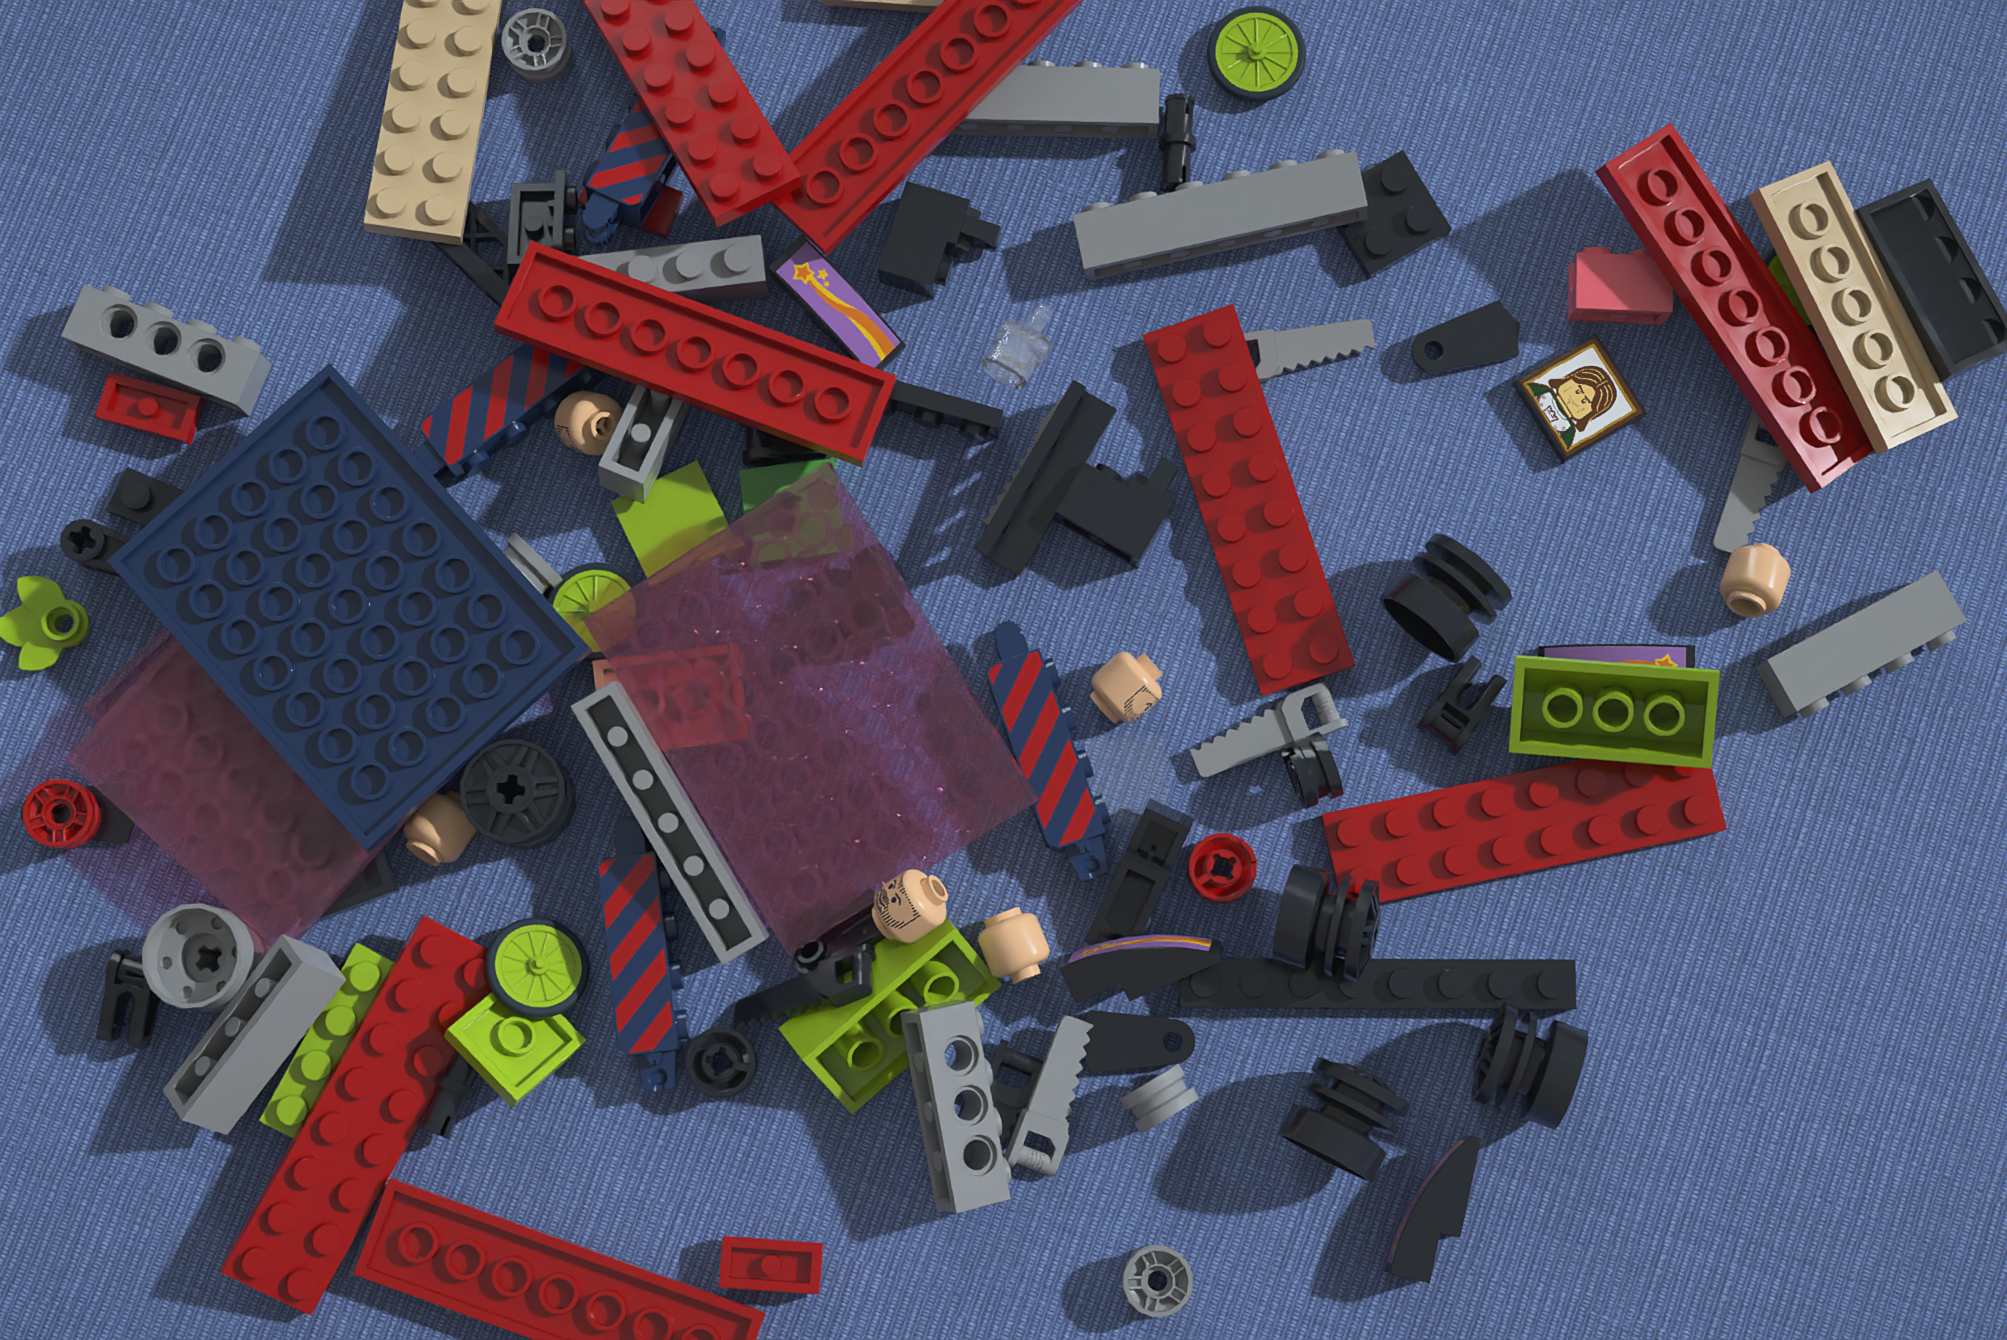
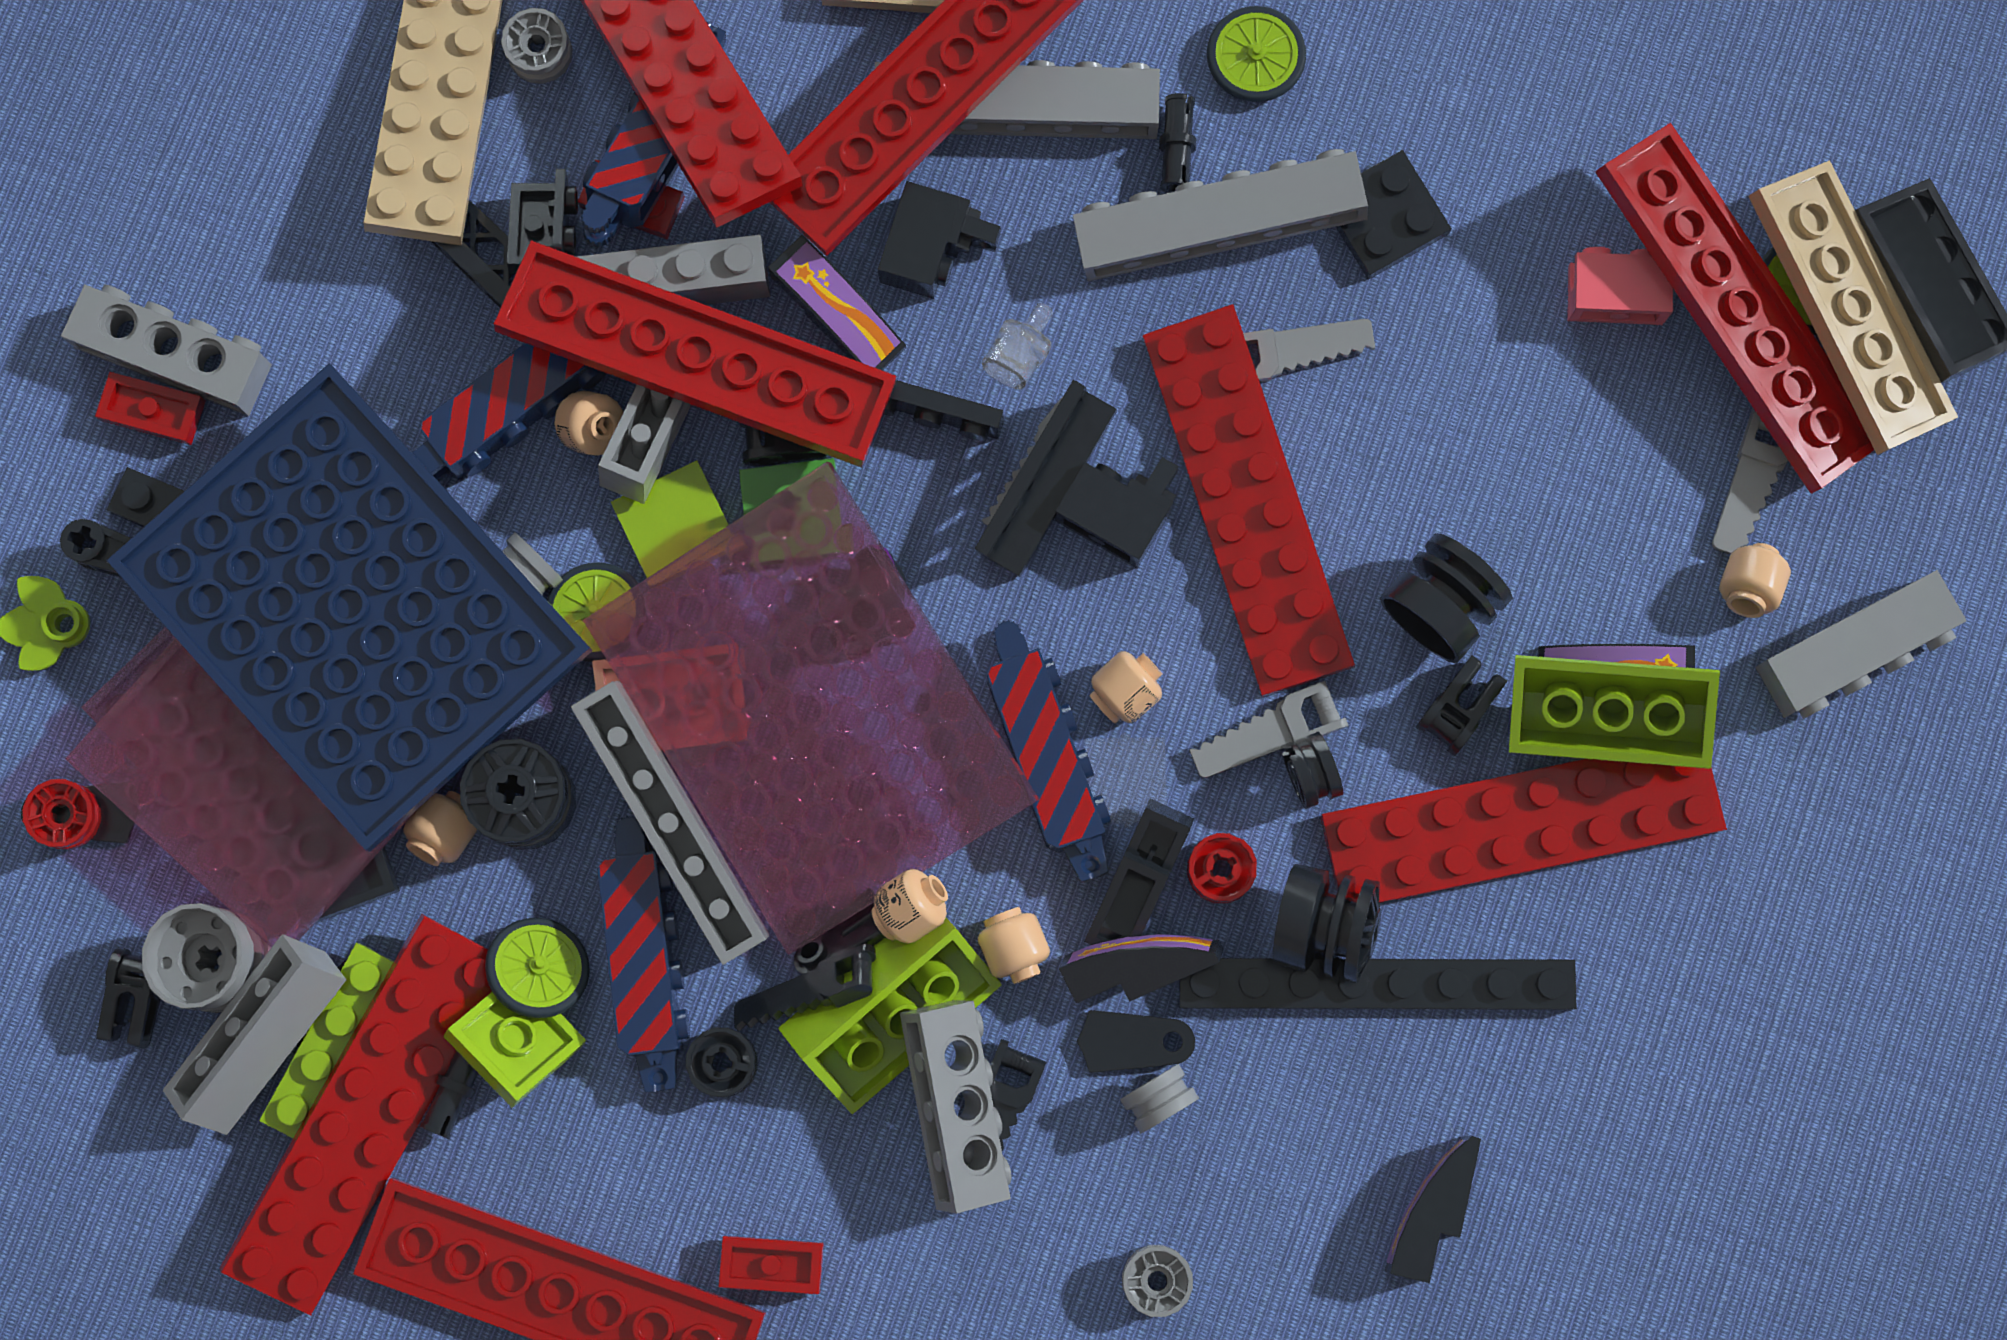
(1051, 1099): light grey piece -> none
(1344, 1118): black wheel -> none
(1469, 340): black piece -> none
(1536, 1067): black wheel -> none
(1579, 398): tile -> none

